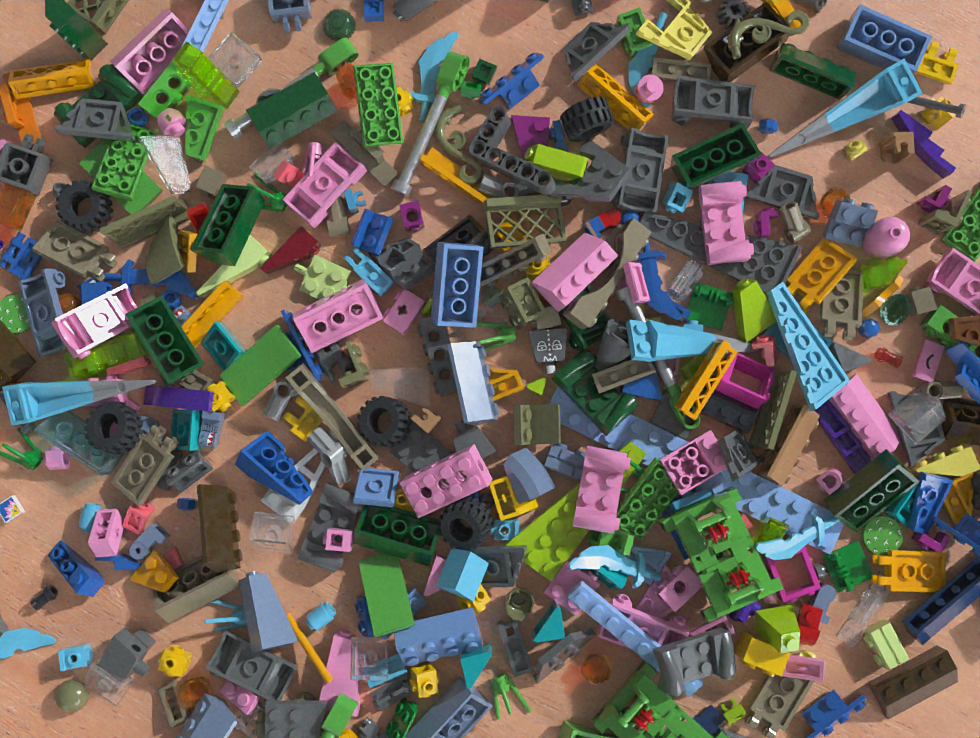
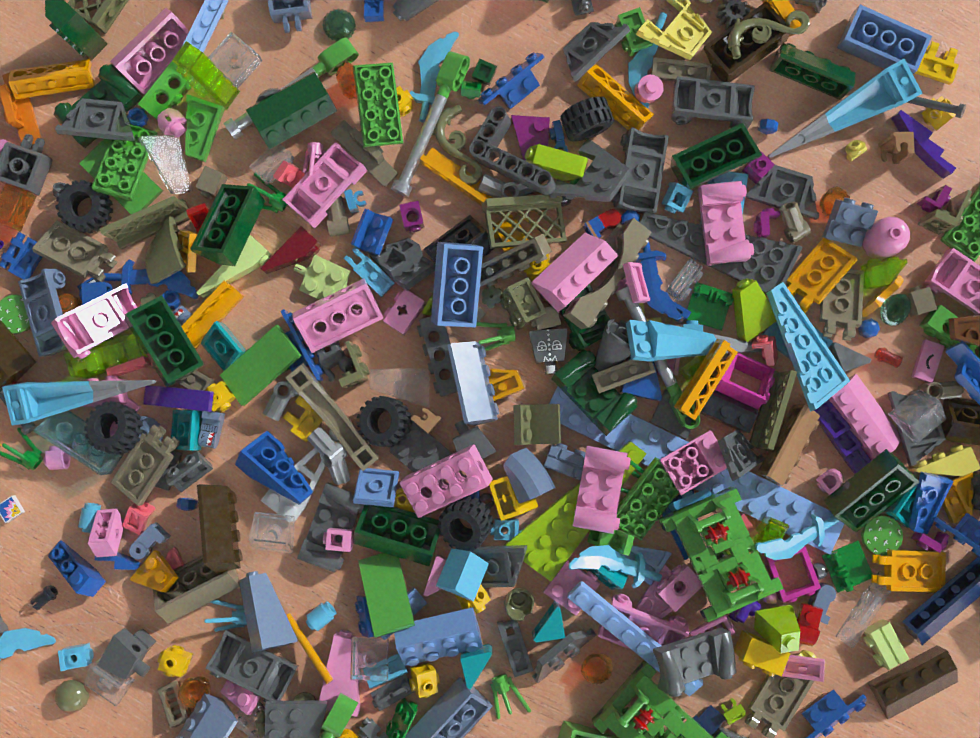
(537, 386): lime slope -> none

